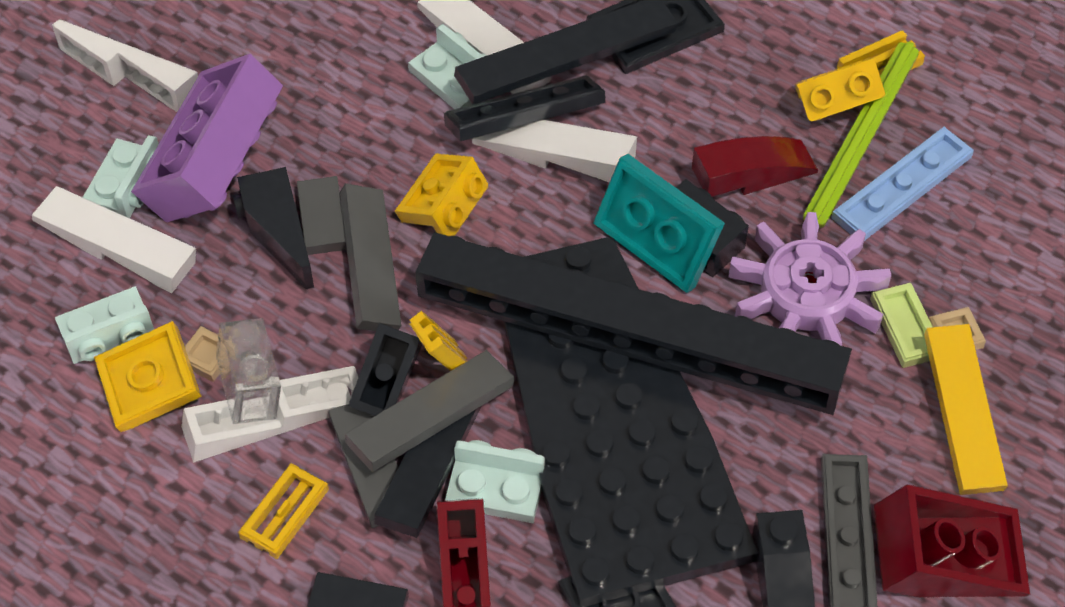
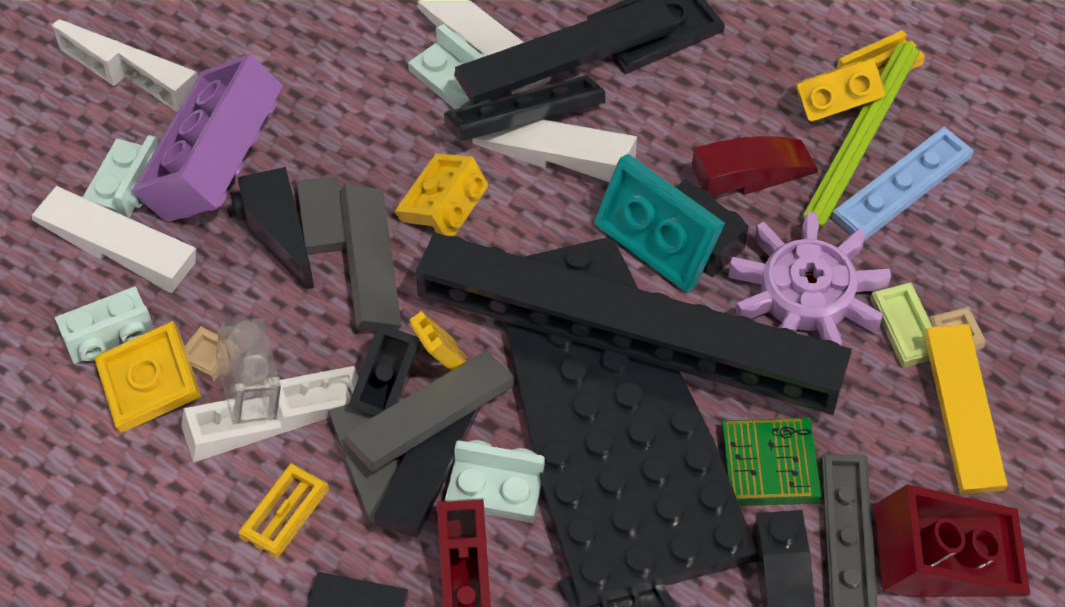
(771, 461): none -> green tile

